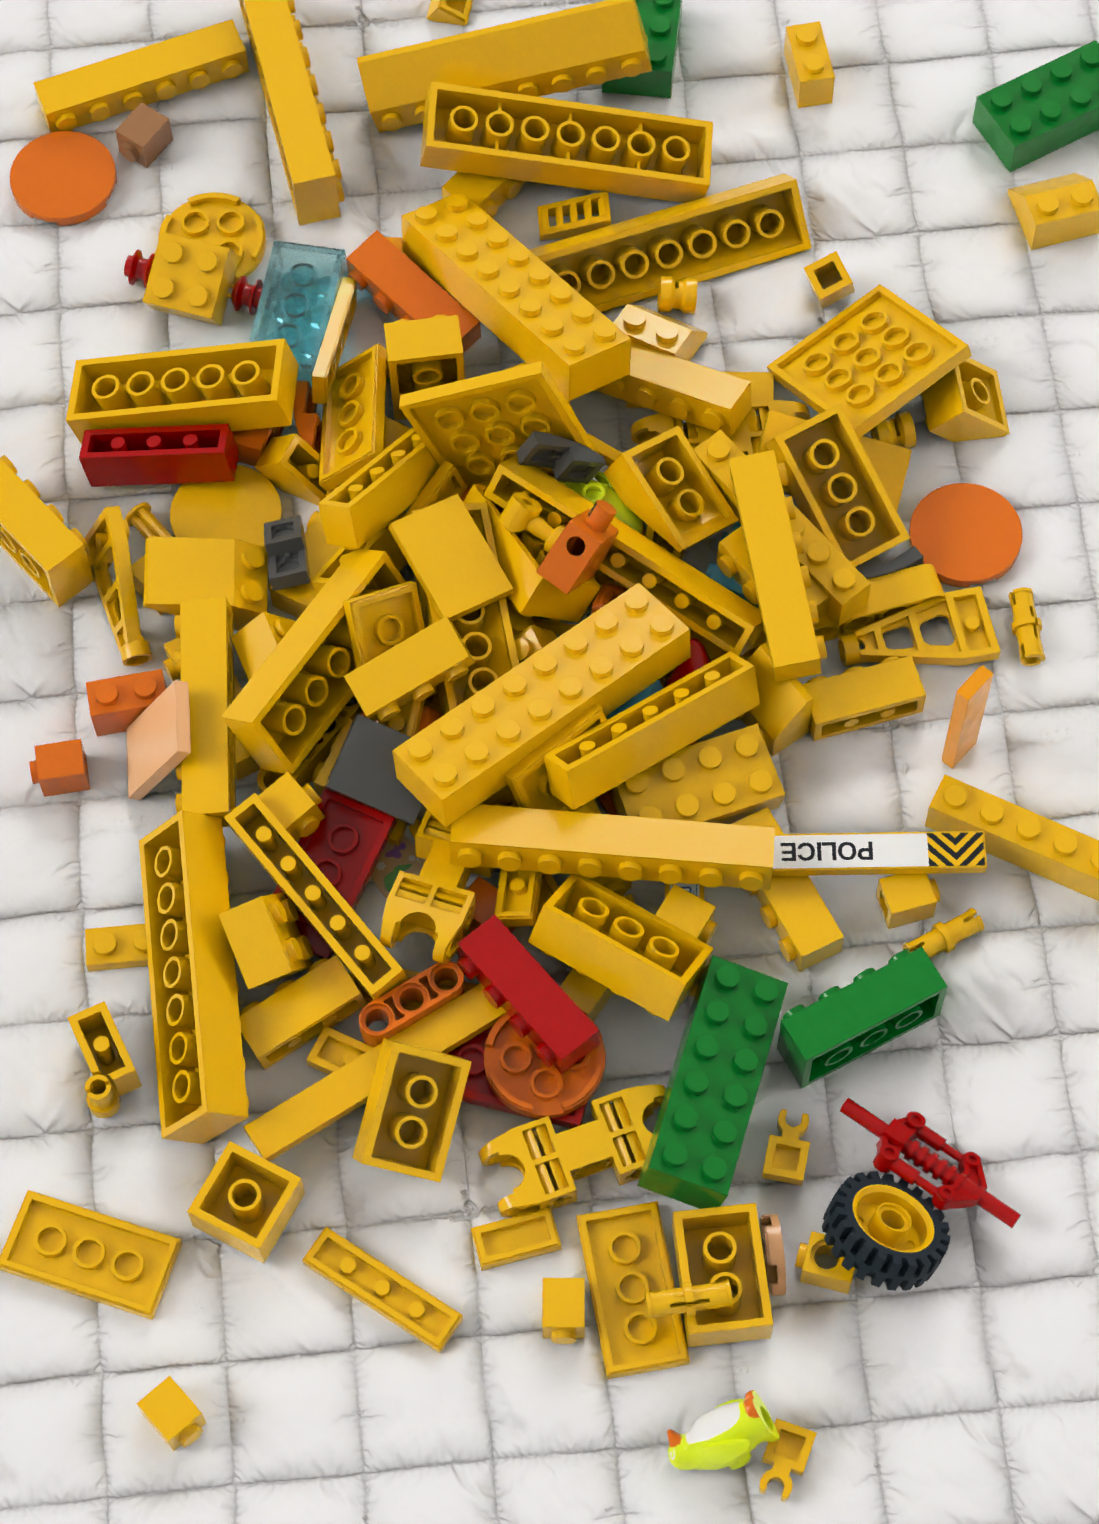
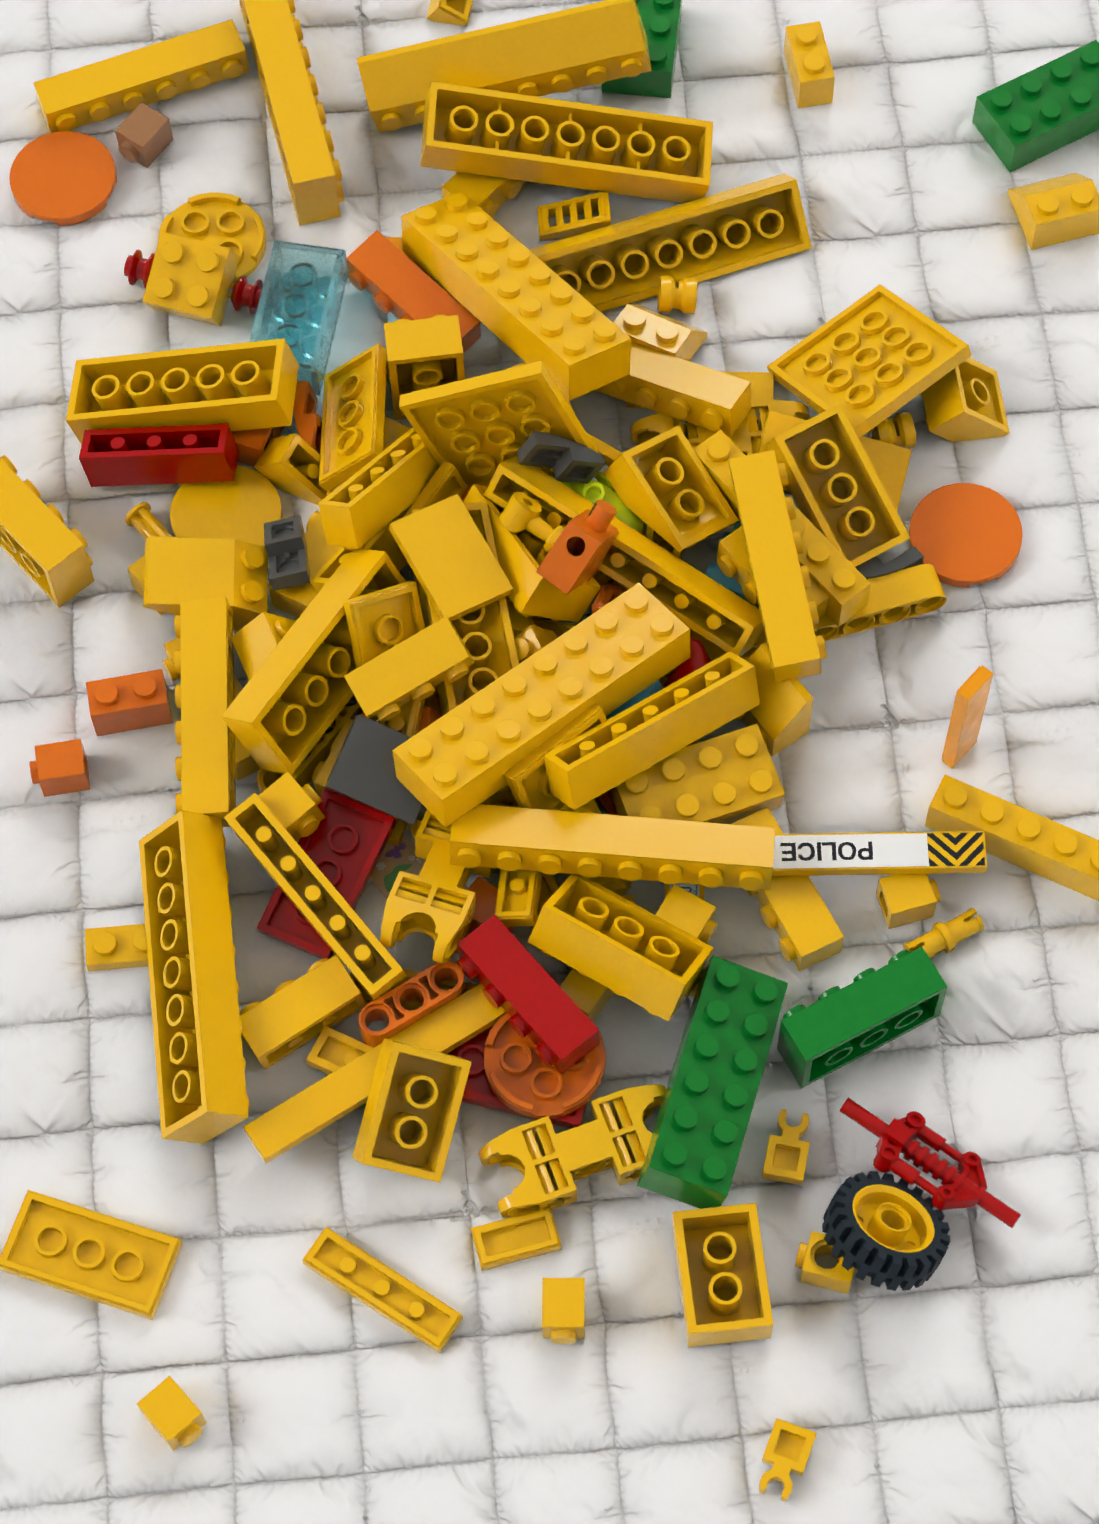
(106, 1058): yellow hinge -> none
(109, 543): yellow plate -> none
(158, 739): light nougat tile -> none
(246, 1202): yellow brick -> none
(266, 939): yellow brick -> none
(334, 341): yellow tile -> none
(622, 1260): yellow tile -> none
(688, 1299): yellow pin -> none
(723, 1436): neon yellow animal -> none
(773, 1254): light nougat tile -> none
(829, 279): yellow brick -> none
(865, 697): yellow brick -> none
(968, 621): yellow plate -> none
(1026, 626): yellow pin -> none

